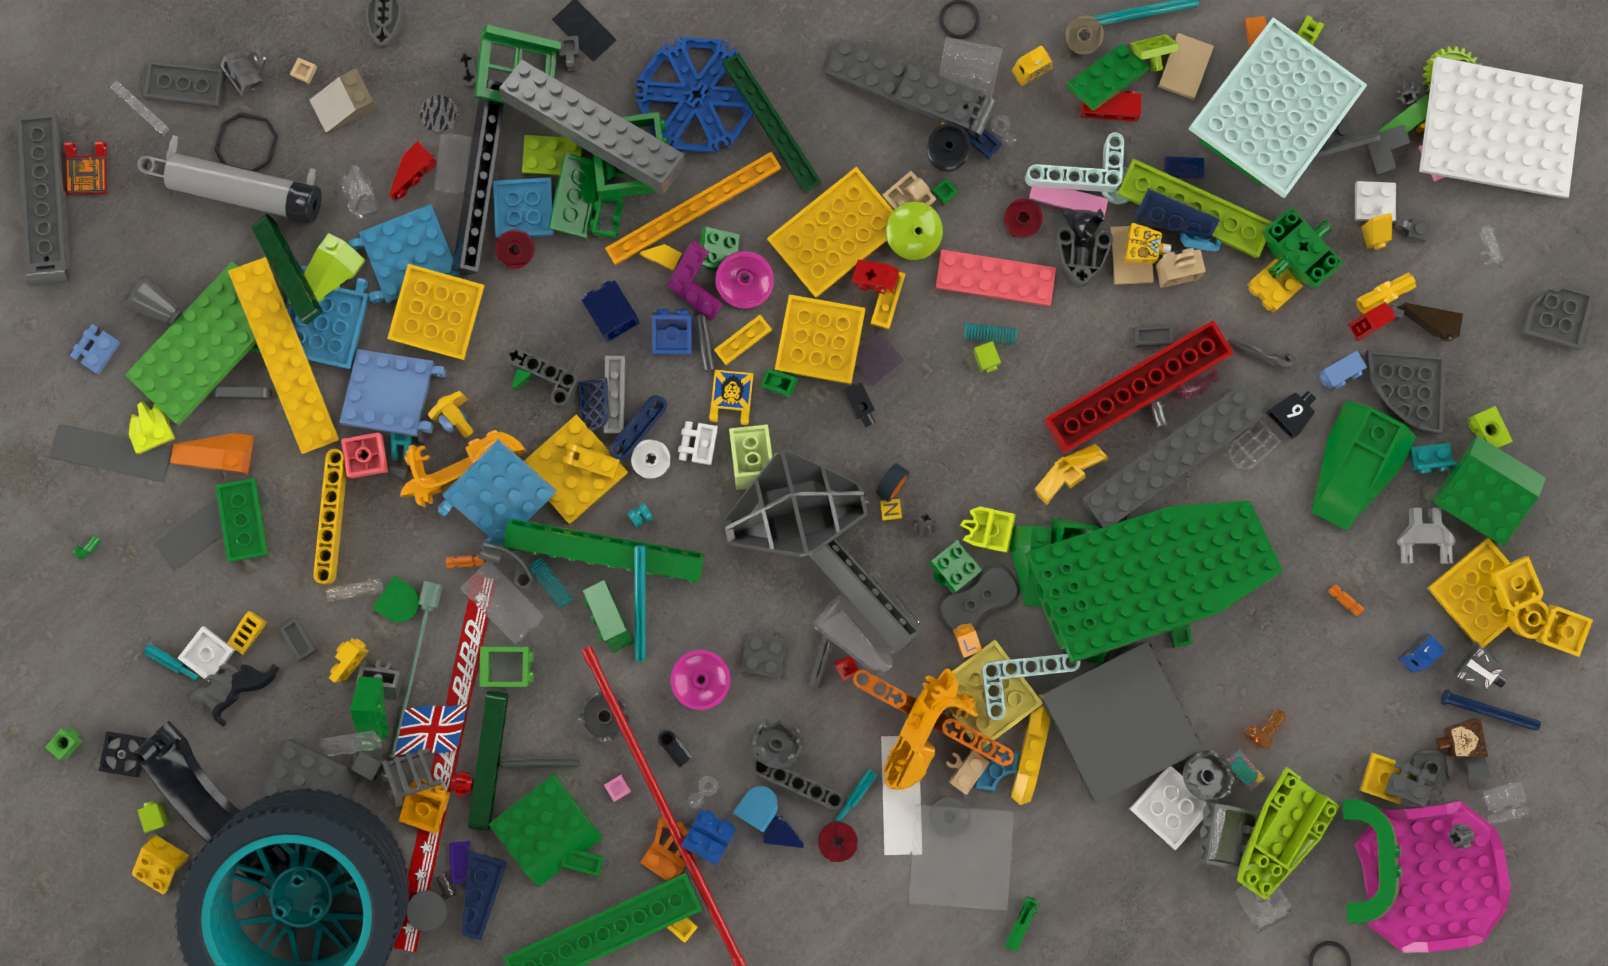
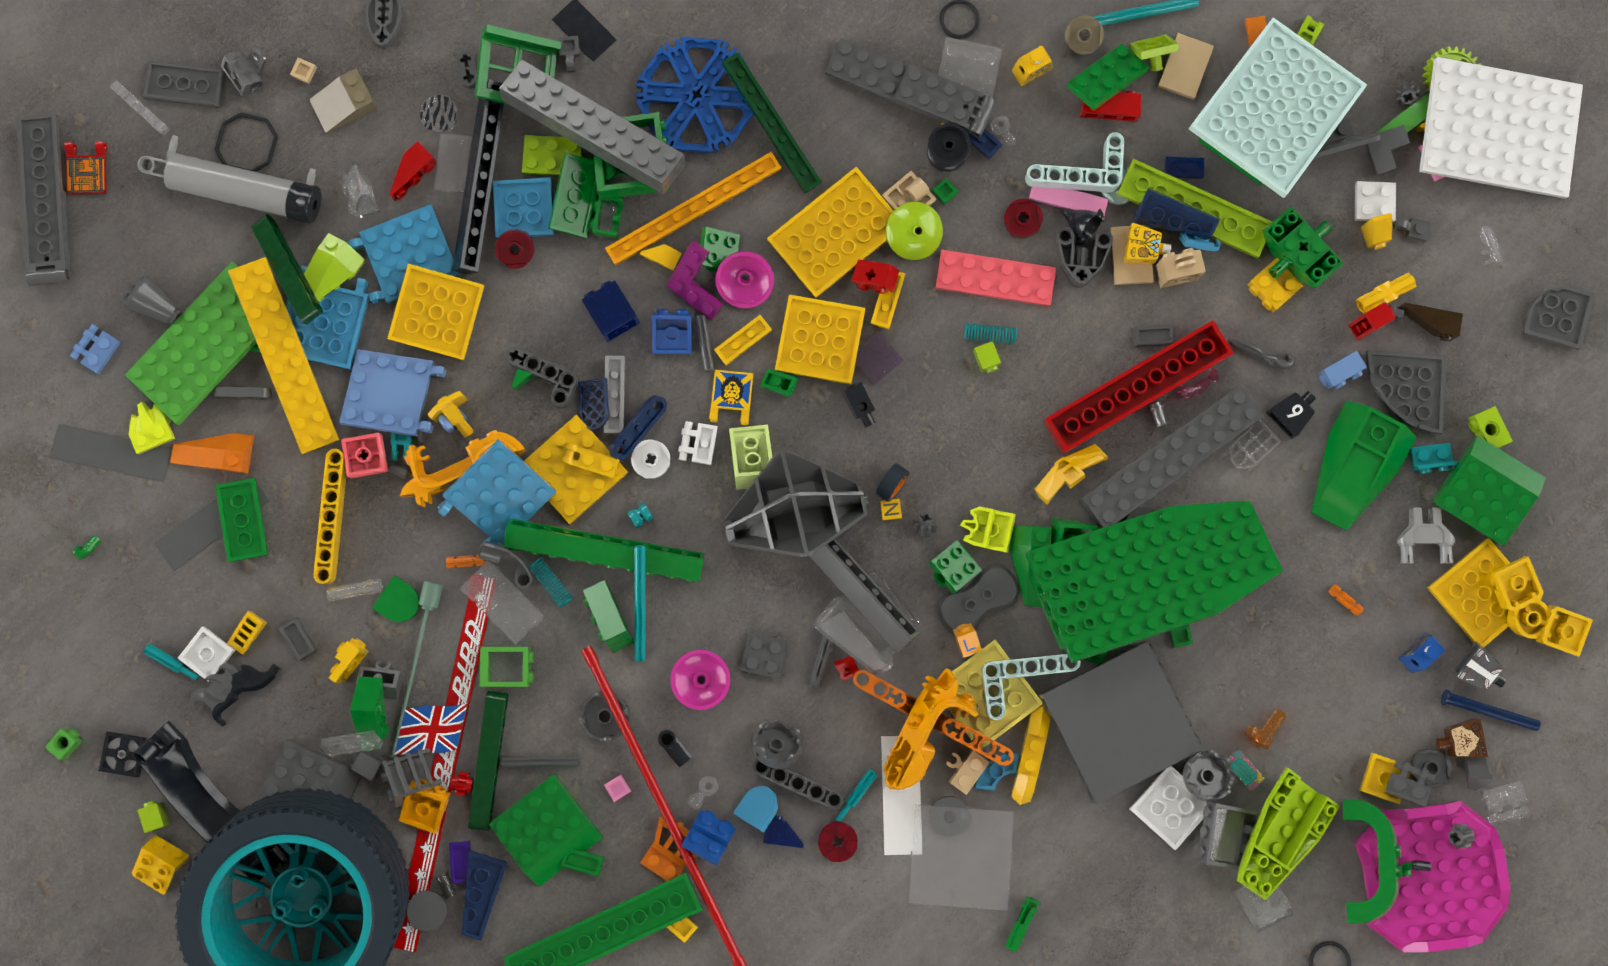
(1415, 865): none -> arm

